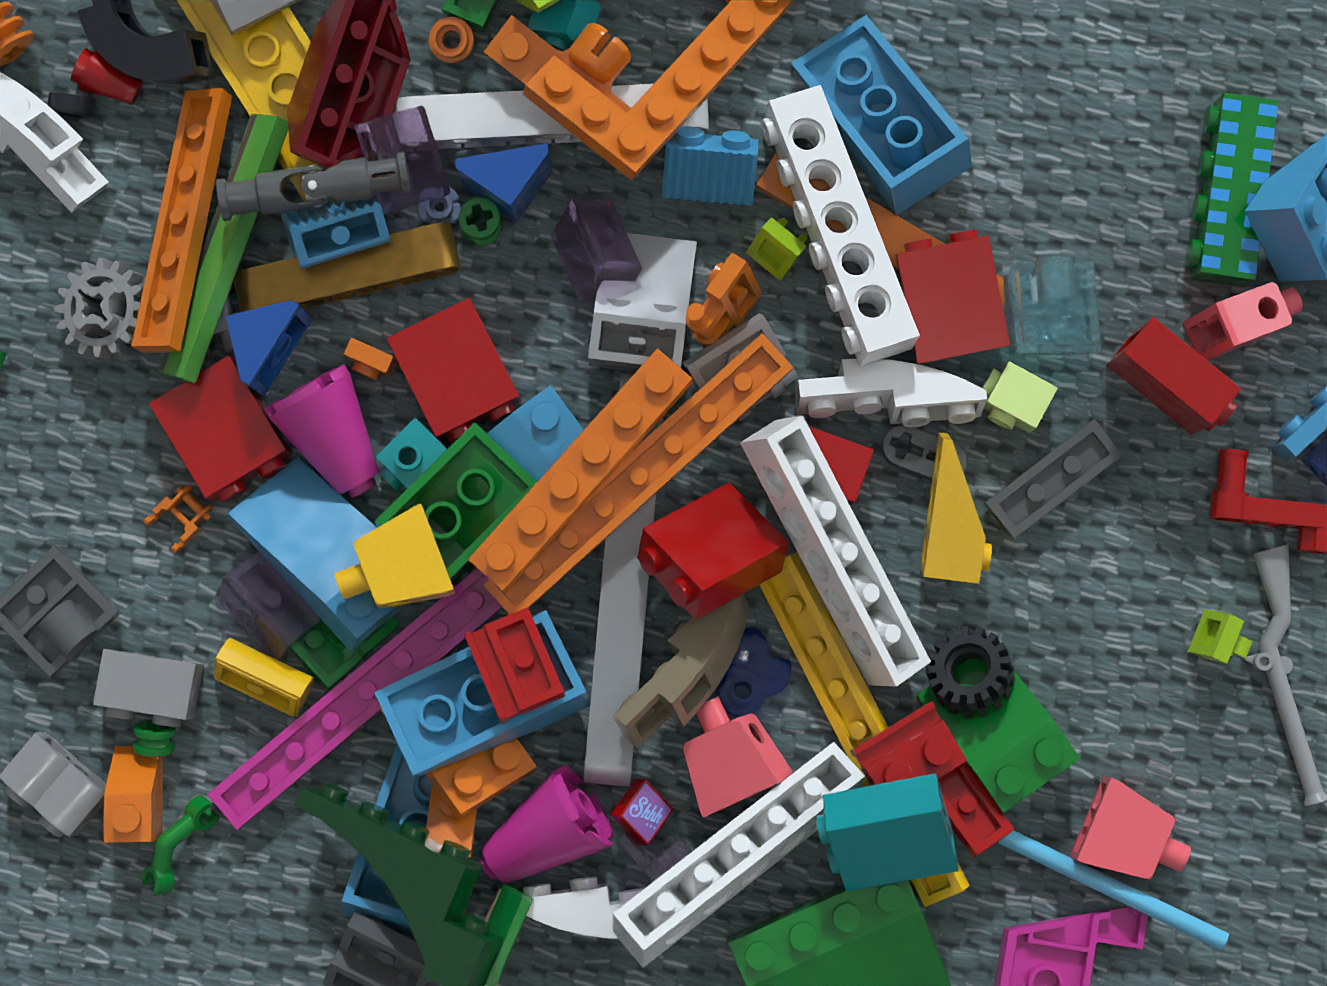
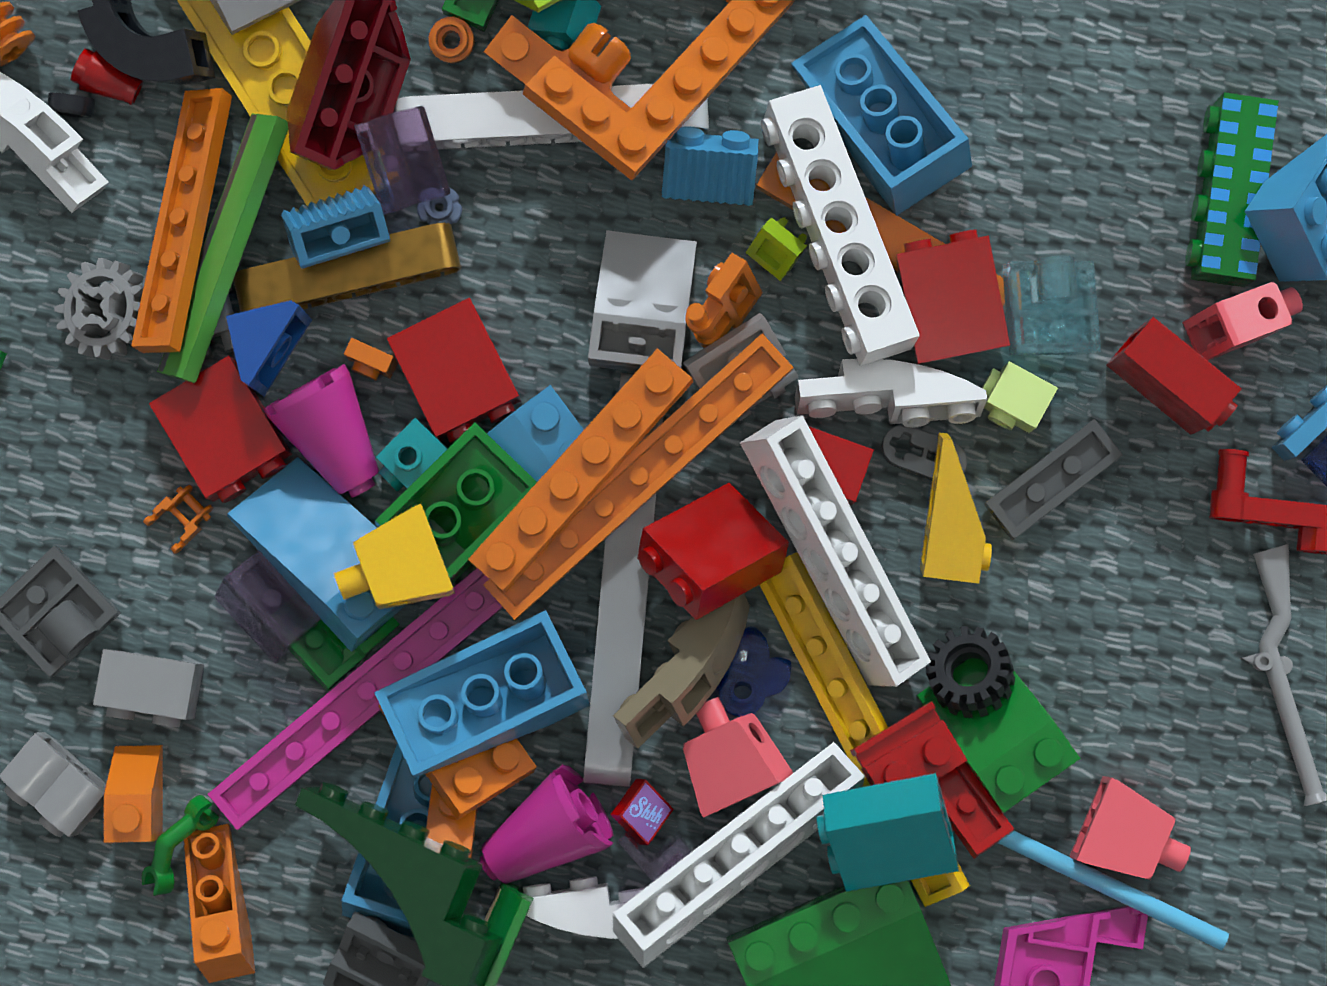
(153, 739): green bush -> none
(217, 906): none -> orange slope
(262, 677): yellow brick -> none
(347, 181): dark grey piece -> none
(490, 212): green bush -> none
(507, 177): blue slope -> none
(515, 665): red plate -> none
(594, 246): clear purple panel -> none
(1219, 637): lime tile -> none

